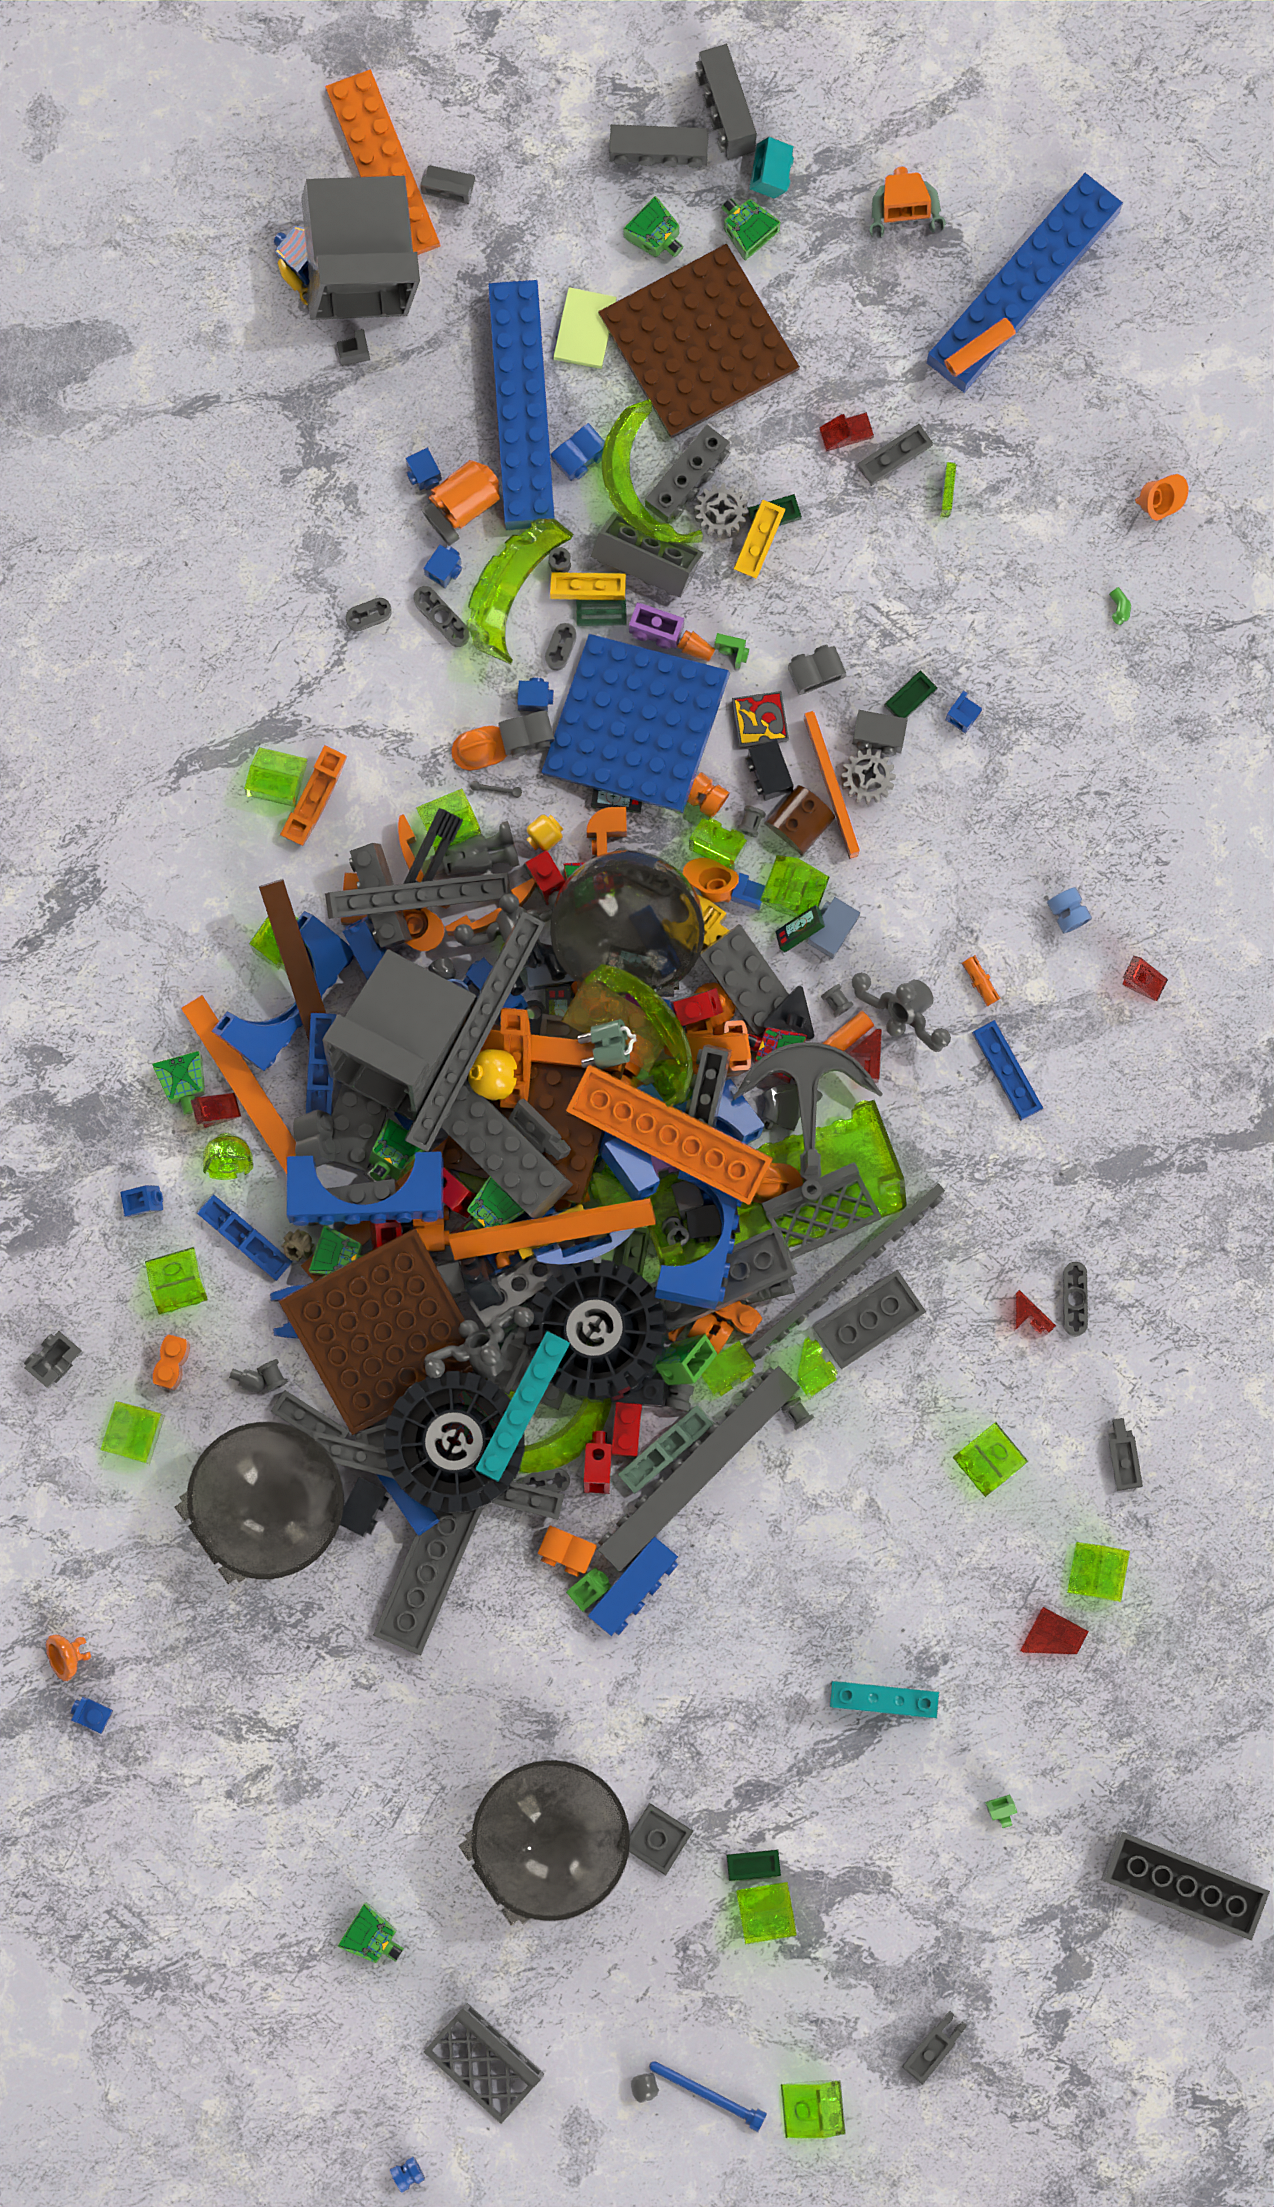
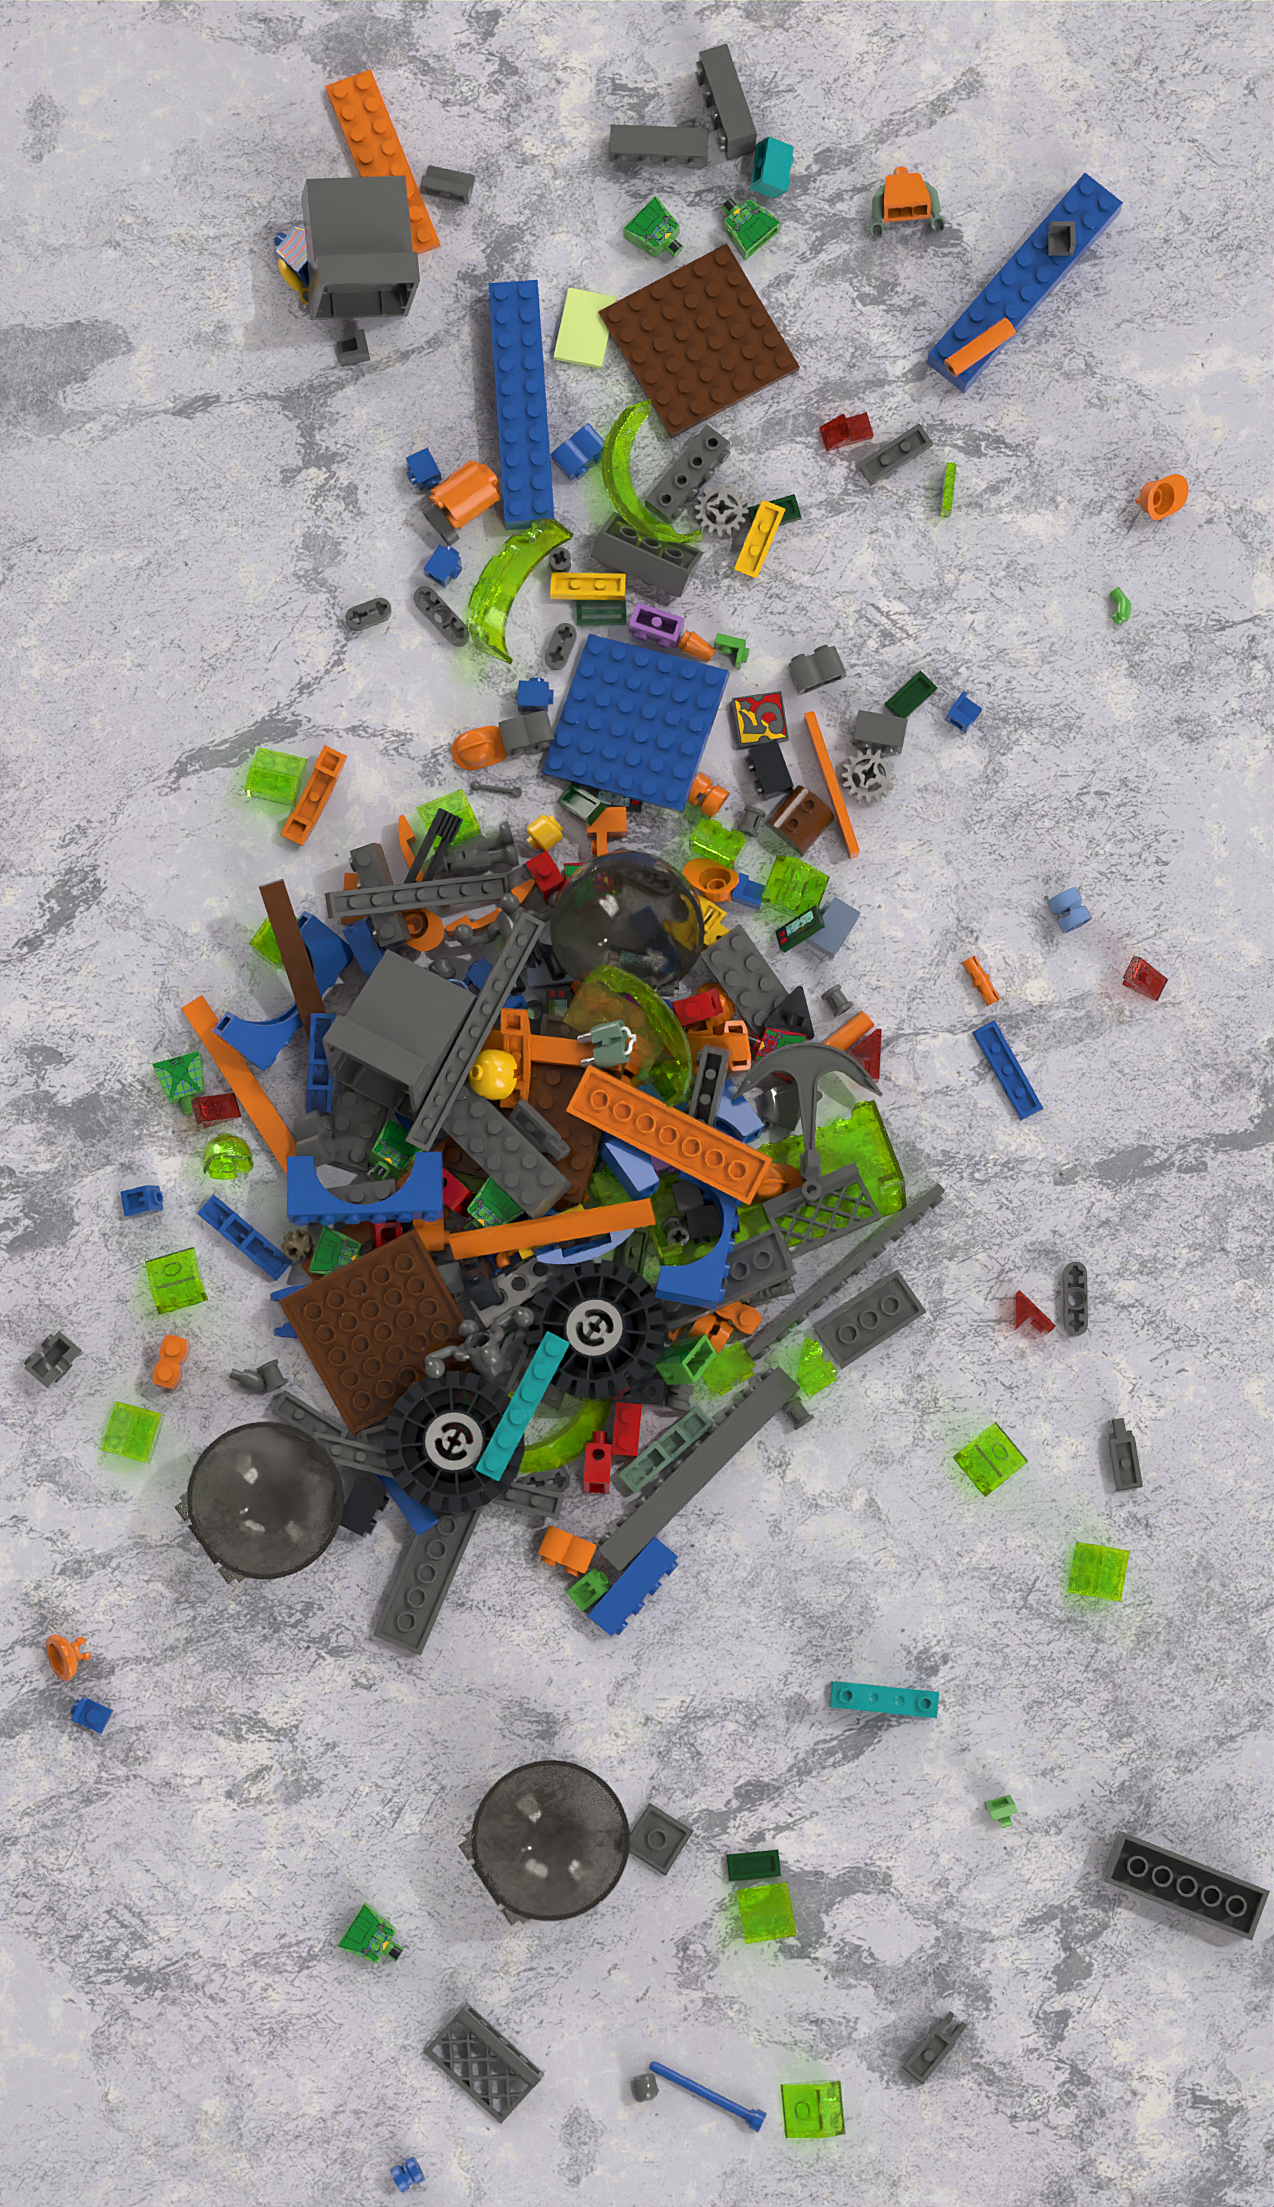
(581, 804): none -> tile
(904, 1008): dark grey wheel -> none
(1053, 1635): clear red wing -> none
(1061, 238): none -> dark grey panel

